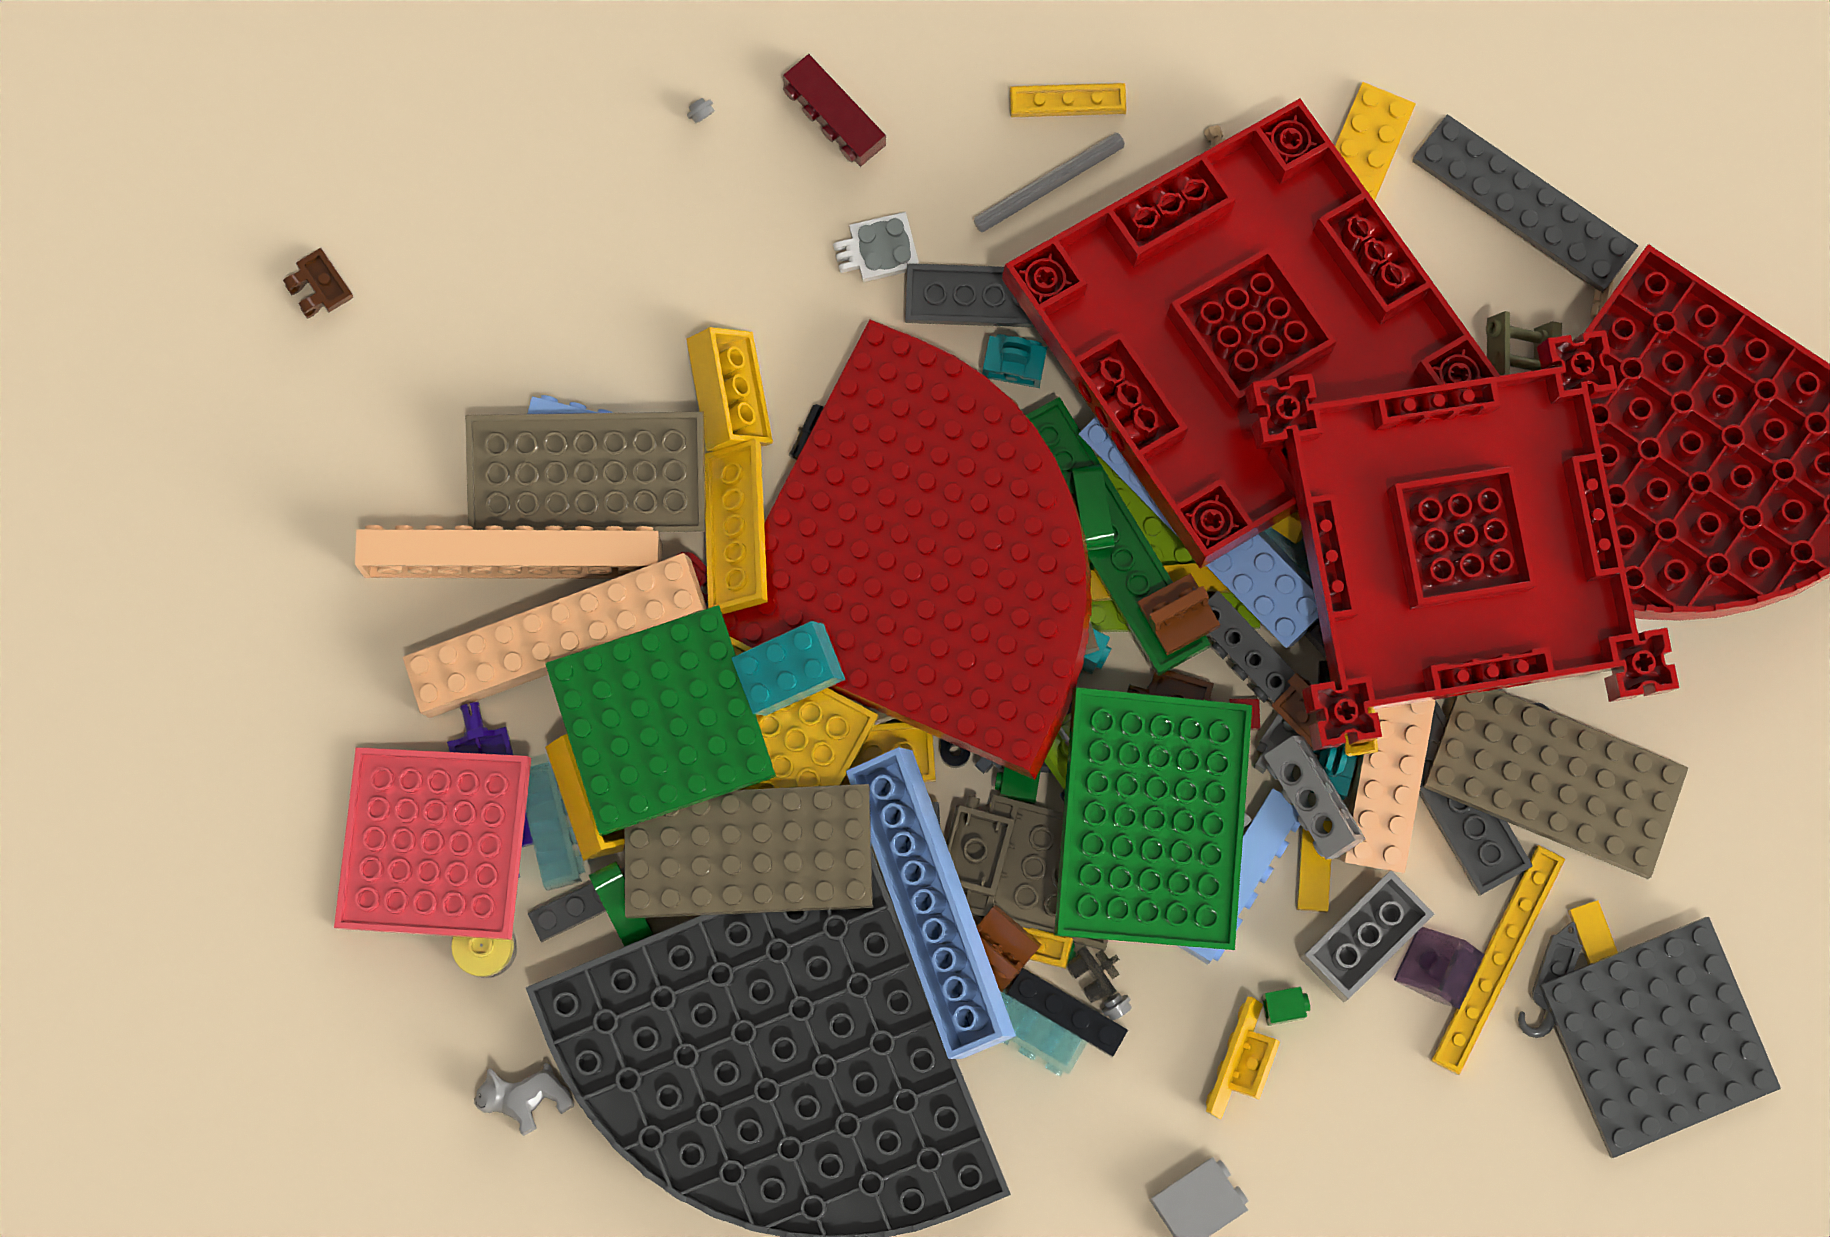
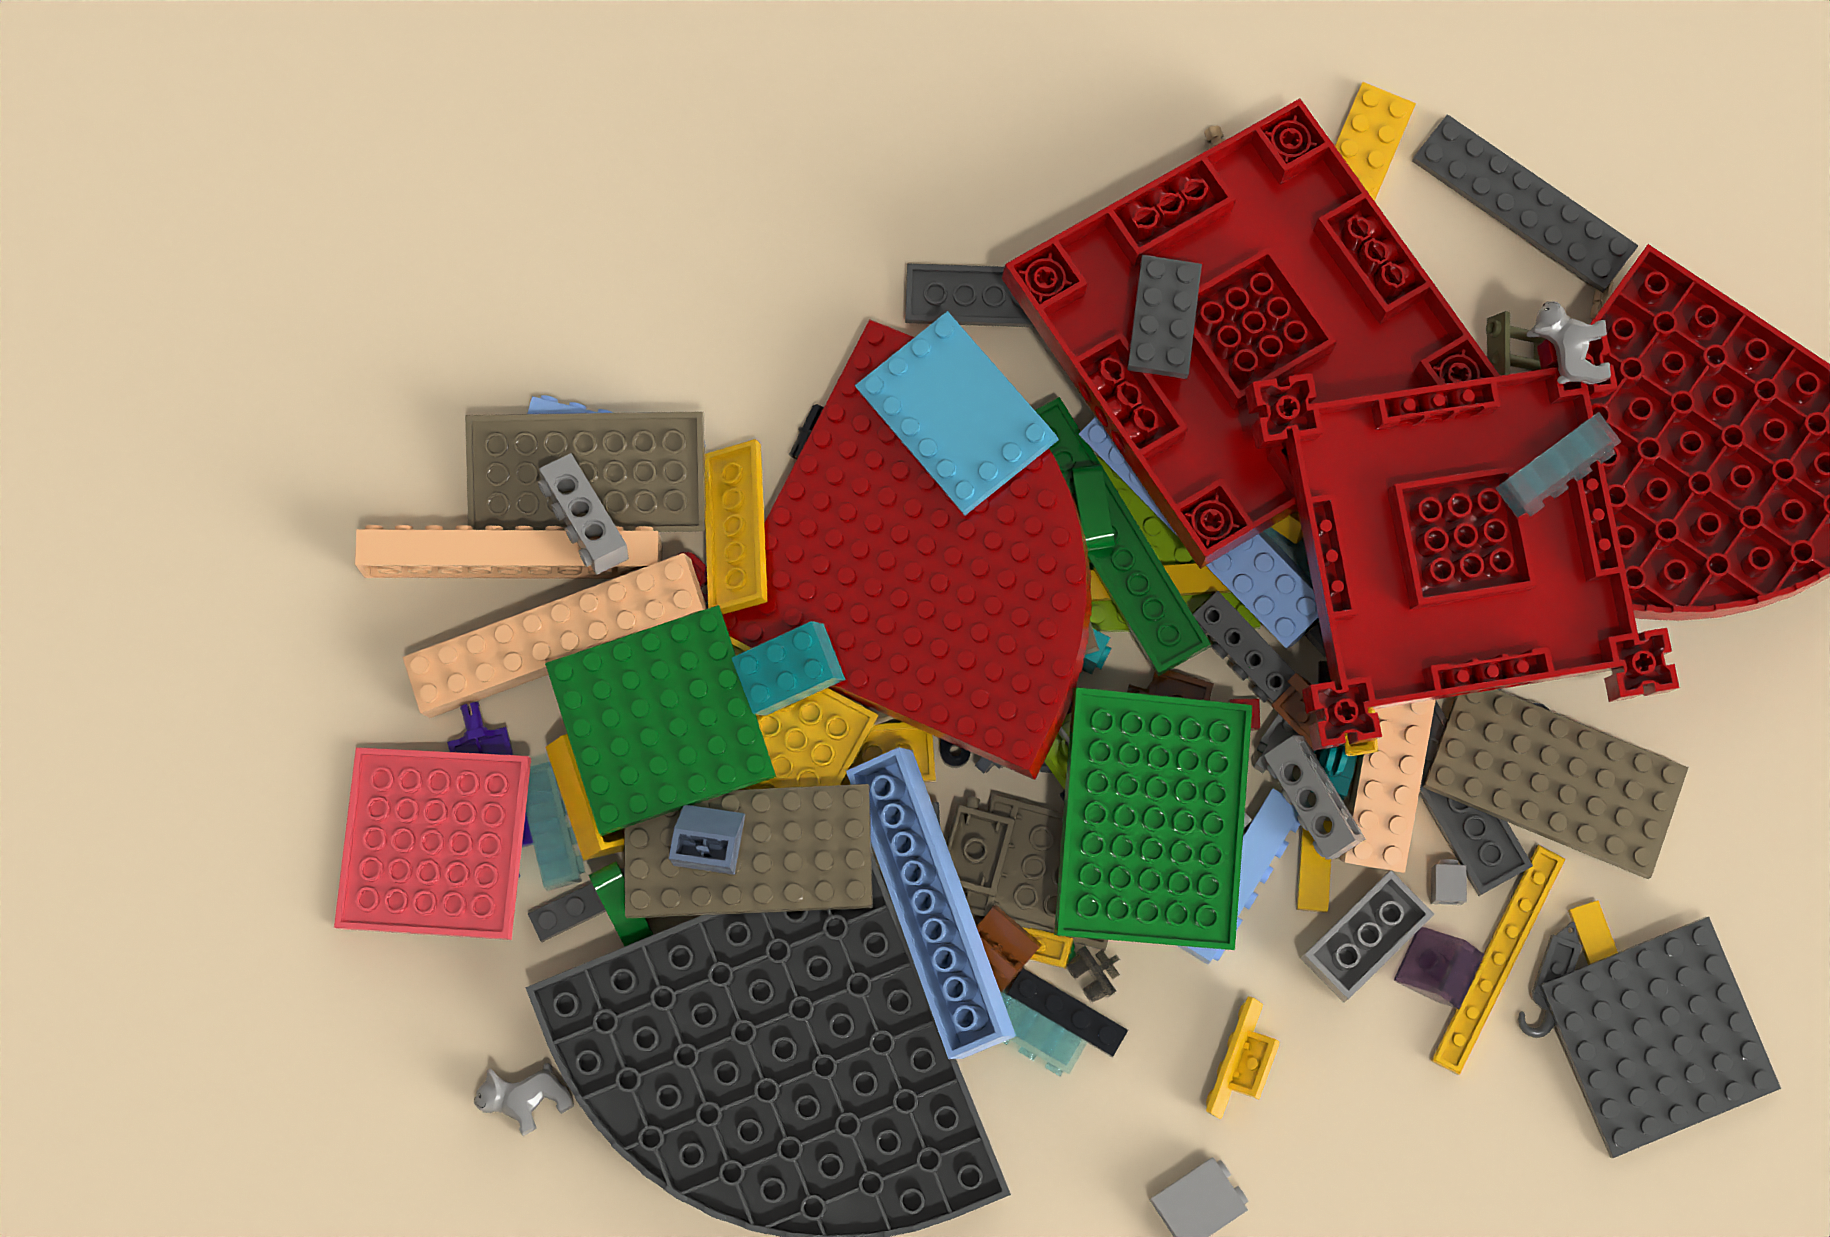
(323, 279): reddish brown plate -> none
(484, 956): light yellow piece -> none
(567, 476): none -> light grey brick
(700, 110): light grey plate -> none
(707, 839): none -> sand blue slope
(729, 388): yellow slope -> none
(833, 110): dark red brick -> none
(878, 247): piece -> none
(956, 413): none -> medium azure plate
(1014, 360): teal brick -> none
(1017, 786): green brick -> none
(1049, 182): light grey axle -> none
(1068, 100): yellow tile -> none
(1116, 1006): light grey plate -> none
(1164, 317): none -> dark grey plate
(1179, 614): dark orange bracket -> none
(1285, 1006): green brick -> none
(1448, 883): none -> light grey brick
(1558, 465): none -> clear light blue brick
(1571, 344): none -> light grey animal

